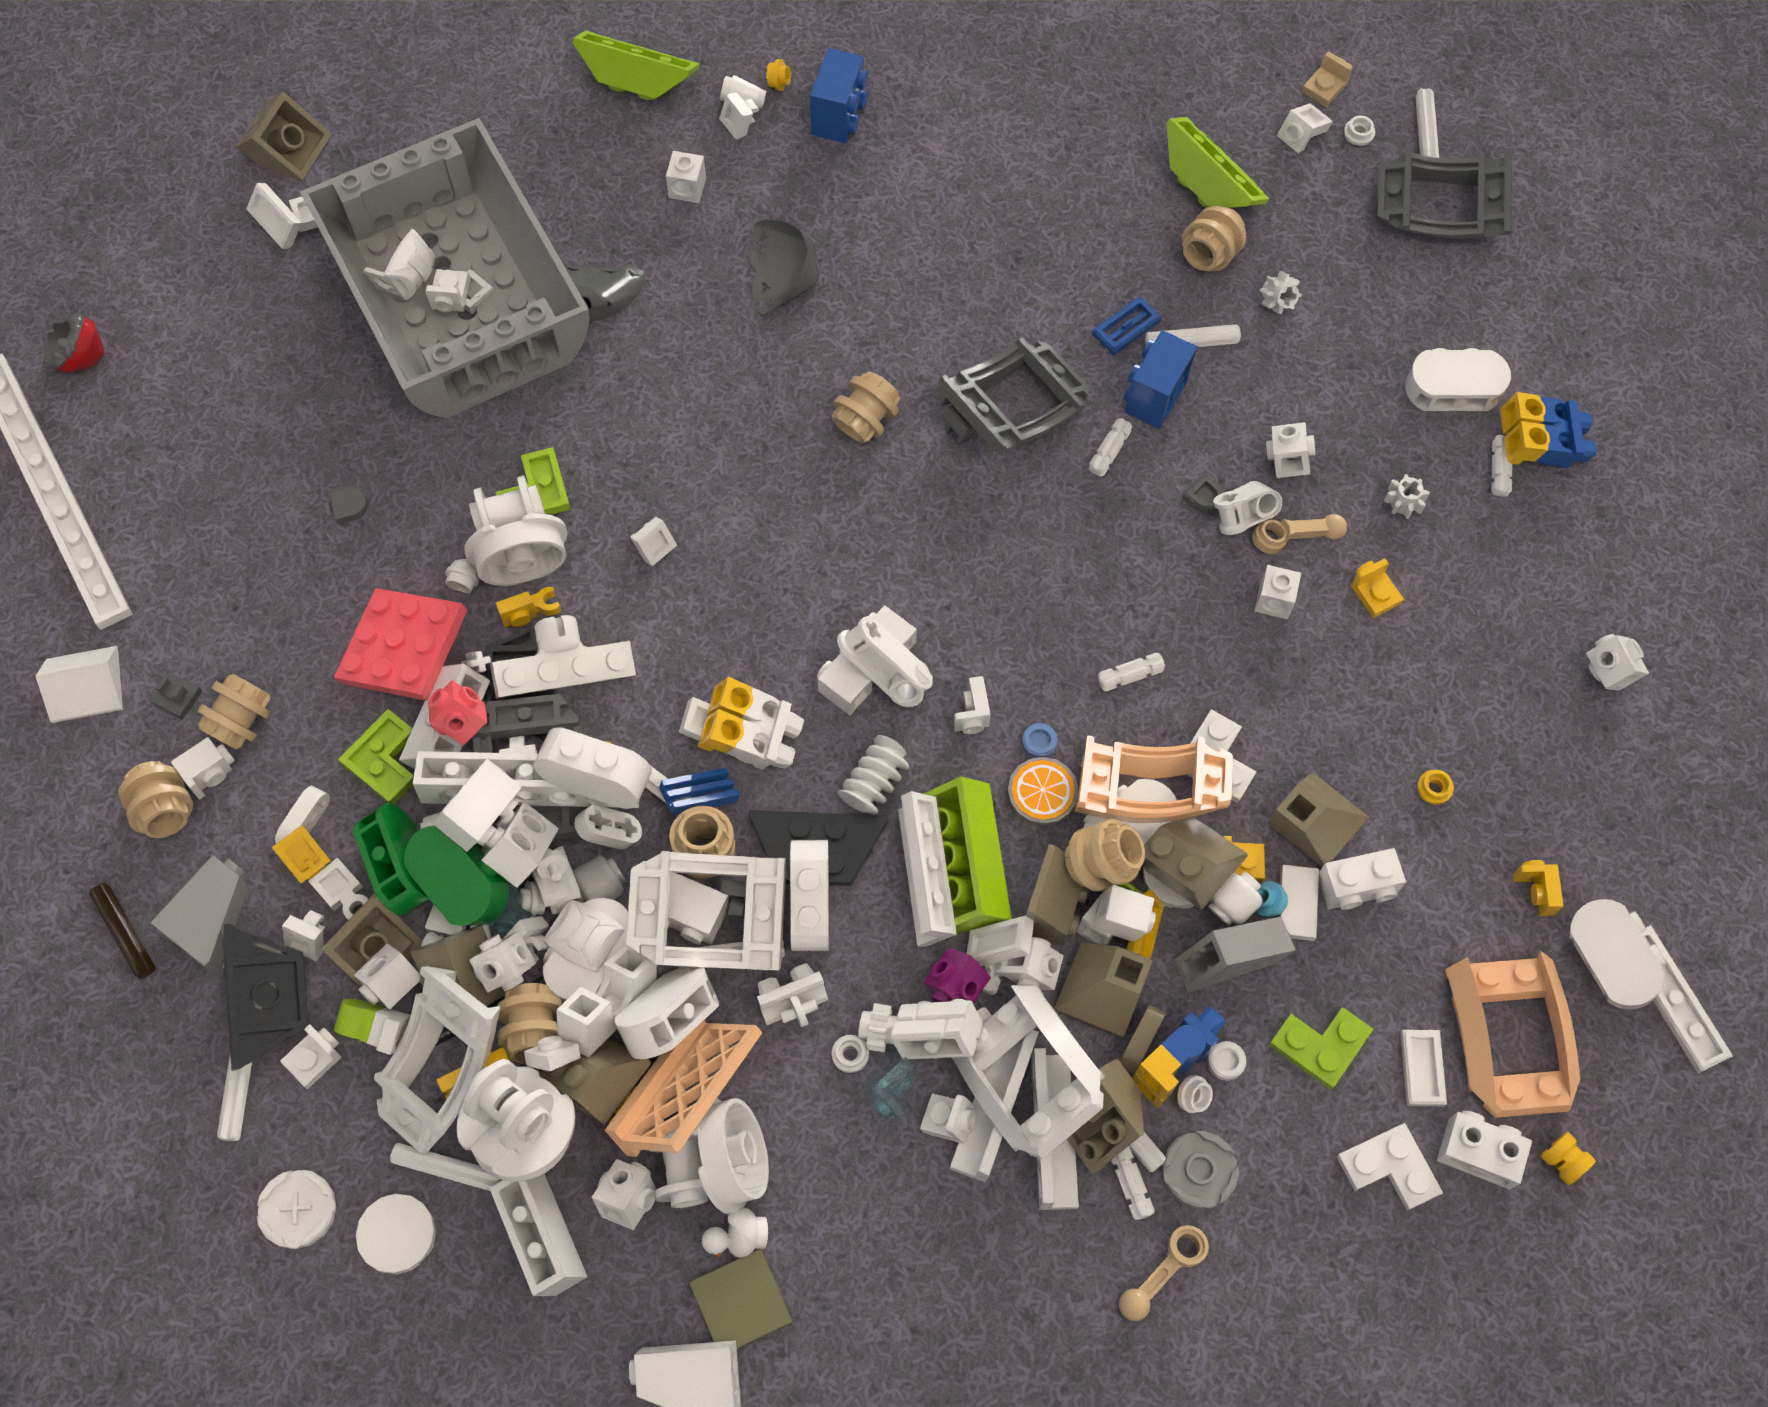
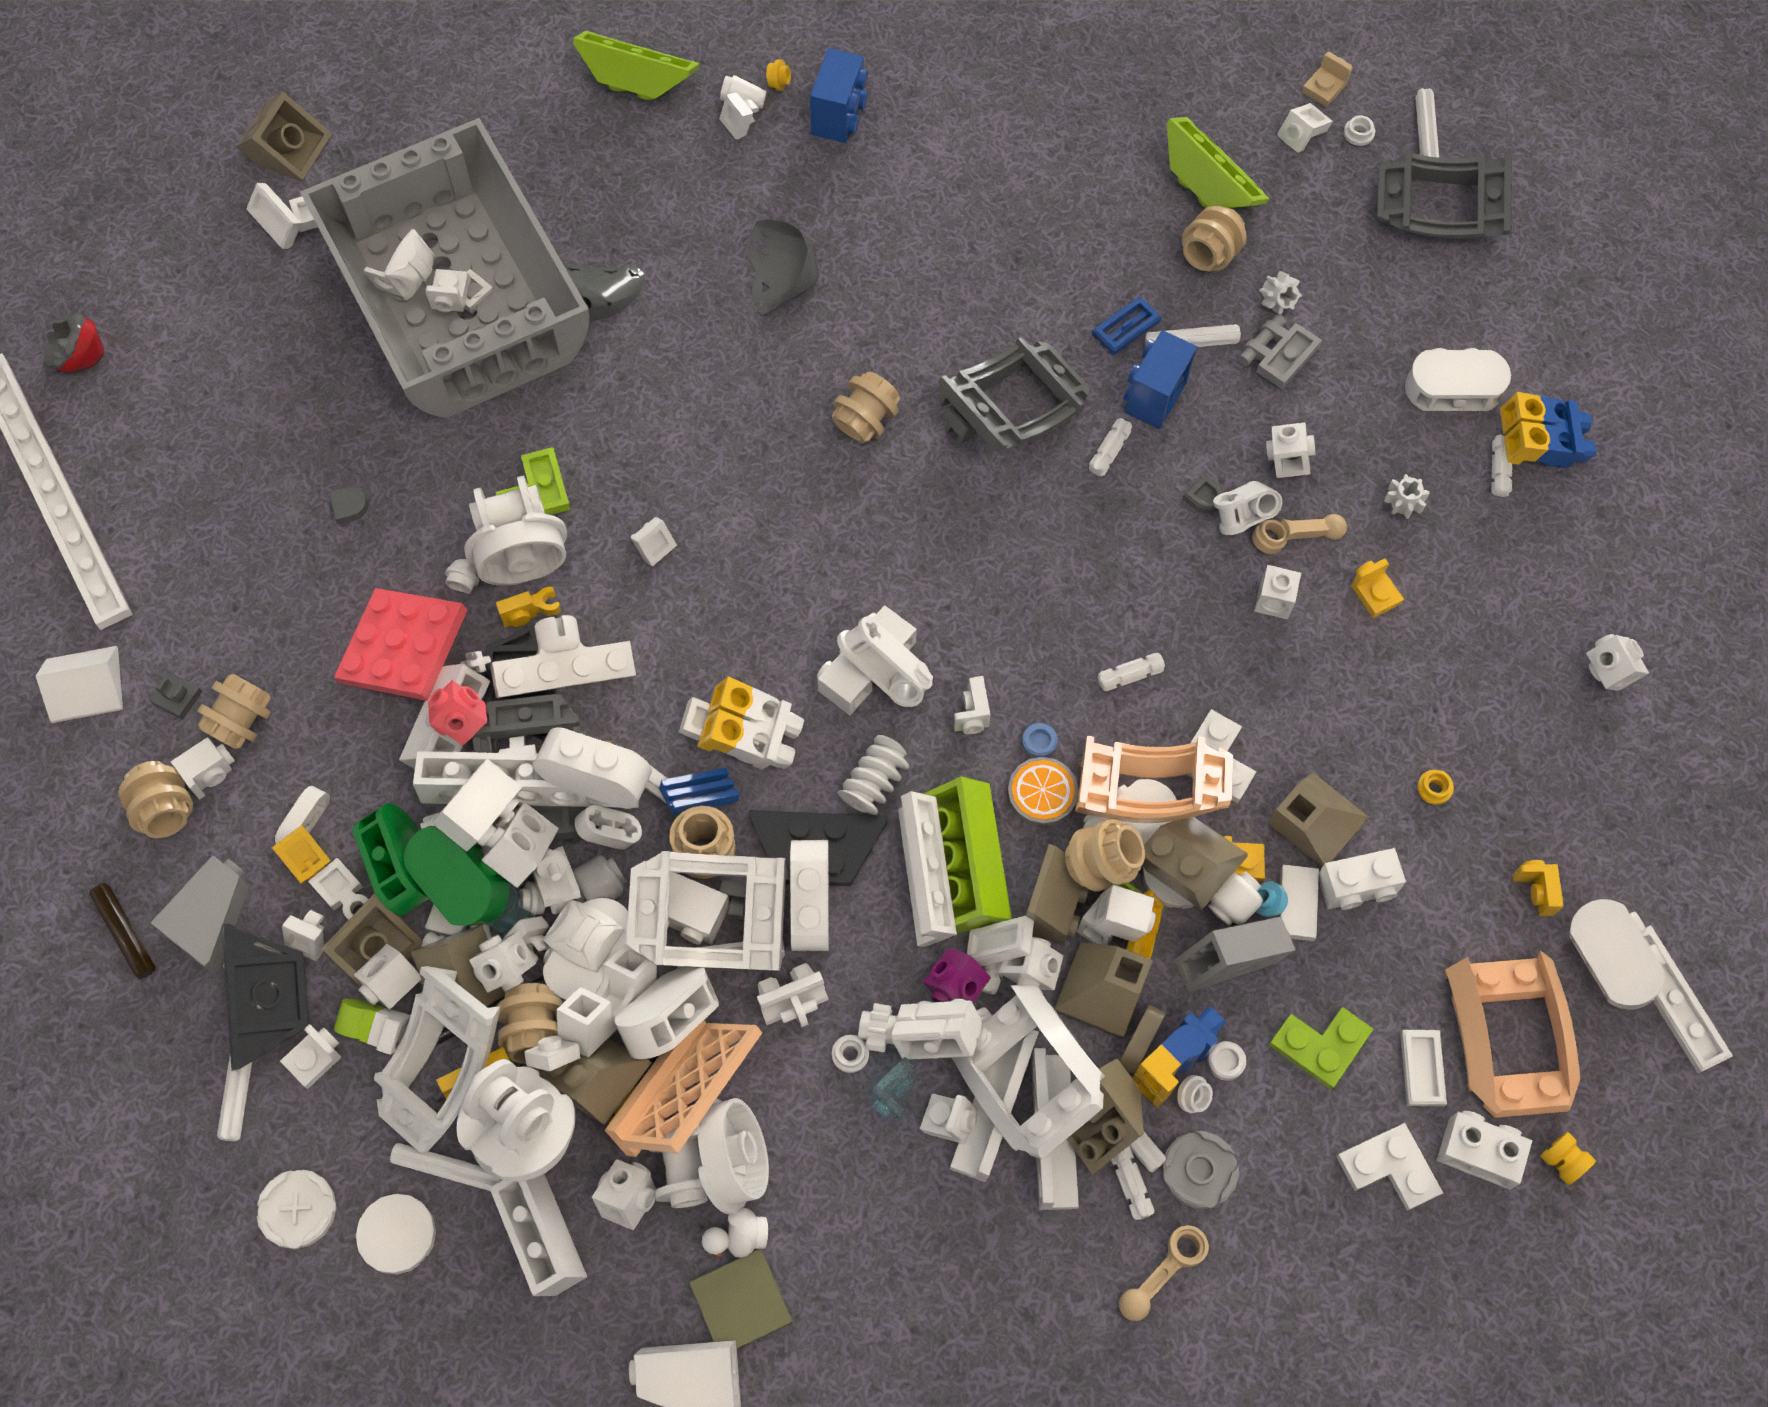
(373, 756): lime plate -> none
(686, 177): white brick -> none
(1287, 356): none -> light grey plate

